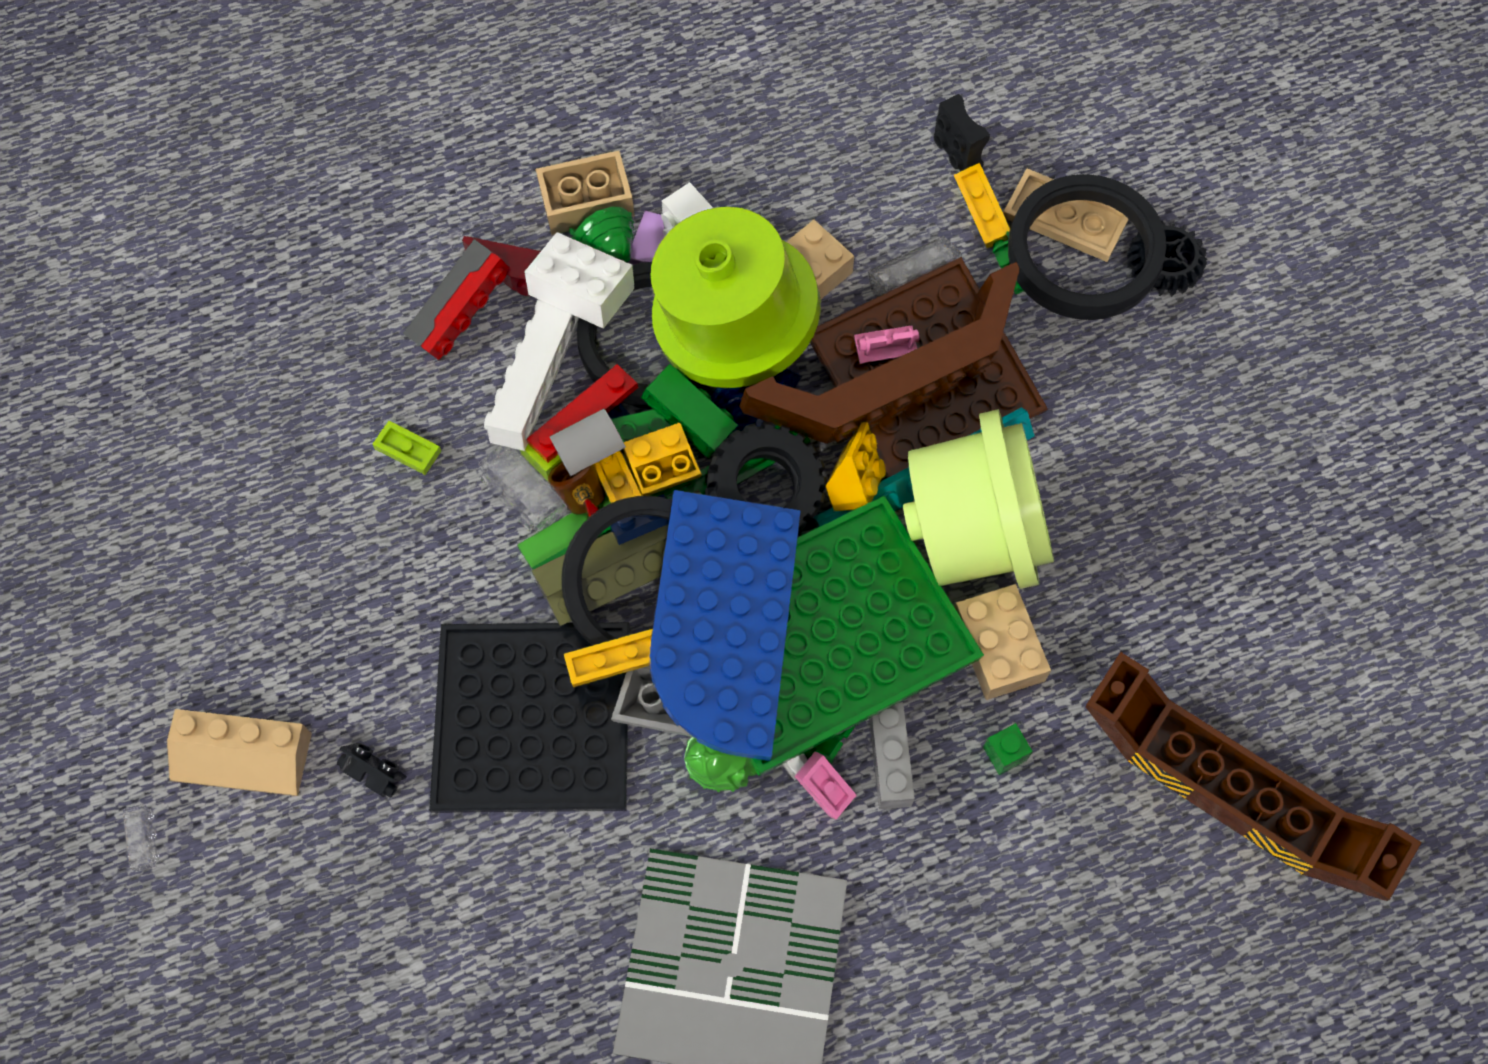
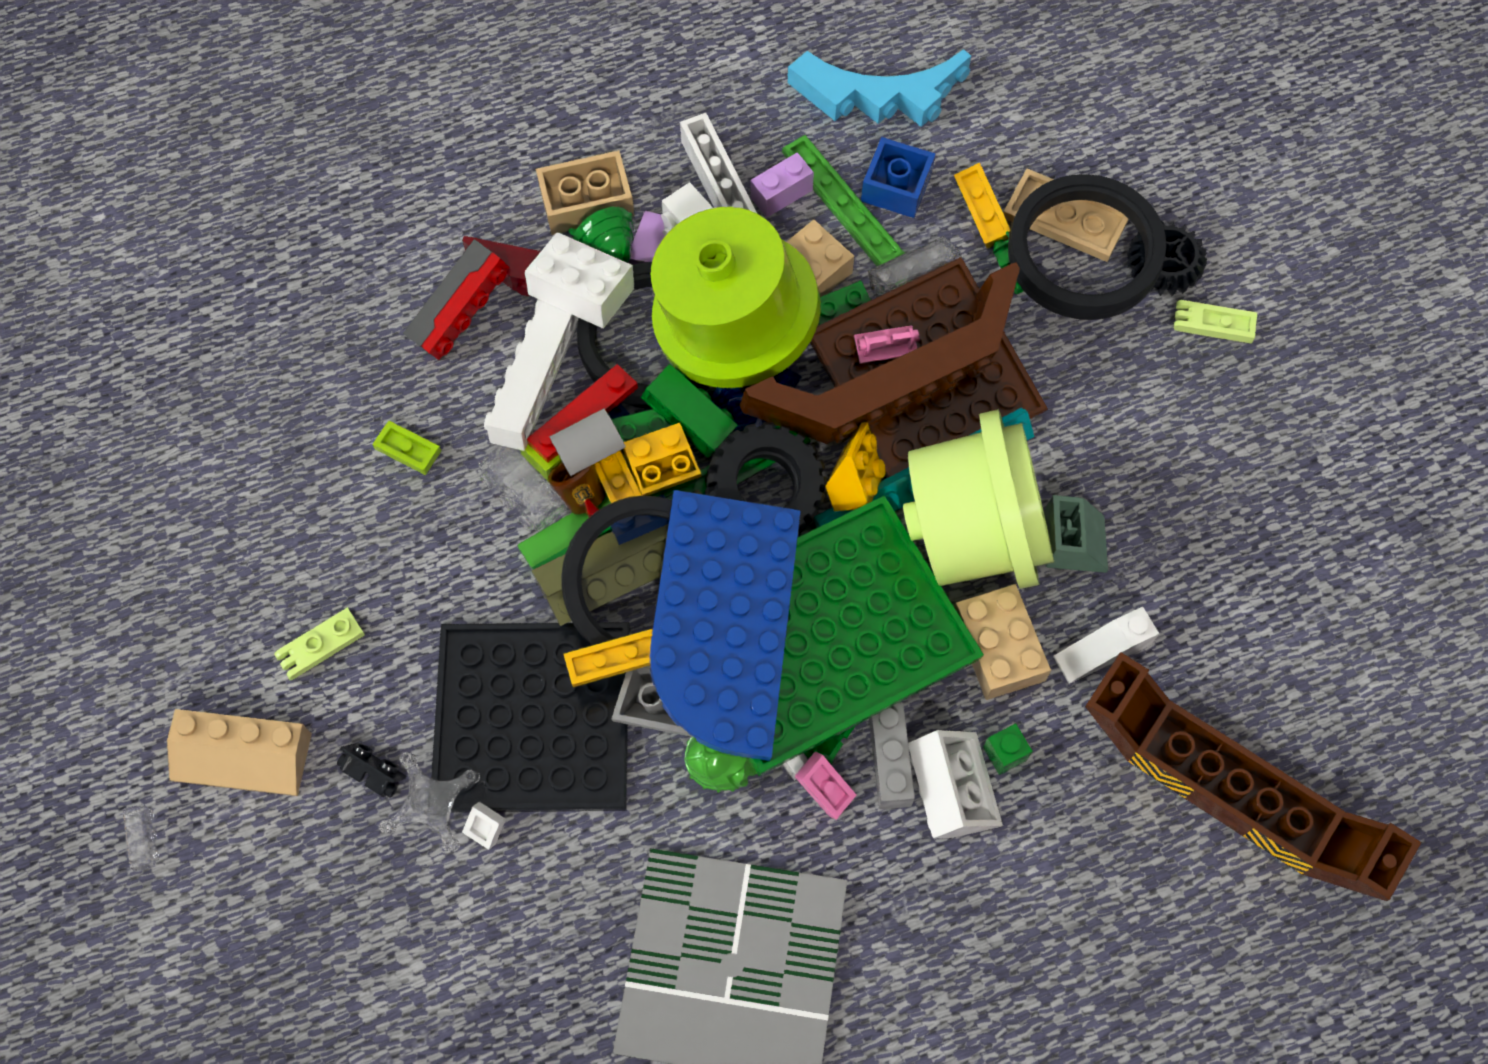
(319, 643): none -> yellowish green hinge
(429, 801): none -> clear piece
(484, 825): none -> white plate
(713, 164): none -> white brick
(781, 185): none -> lavender brick
(842, 301): none -> green hinge
(845, 204): none -> bright green tile
(879, 97): none -> medium azure arch
(897, 177): none -> blue brick
(954, 783): none -> white slope
(959, 134): black brick -> none
(1076, 534): none -> sand green slope
(1099, 649): none -> white slope
(1215, 321): none -> yellowish green hinge

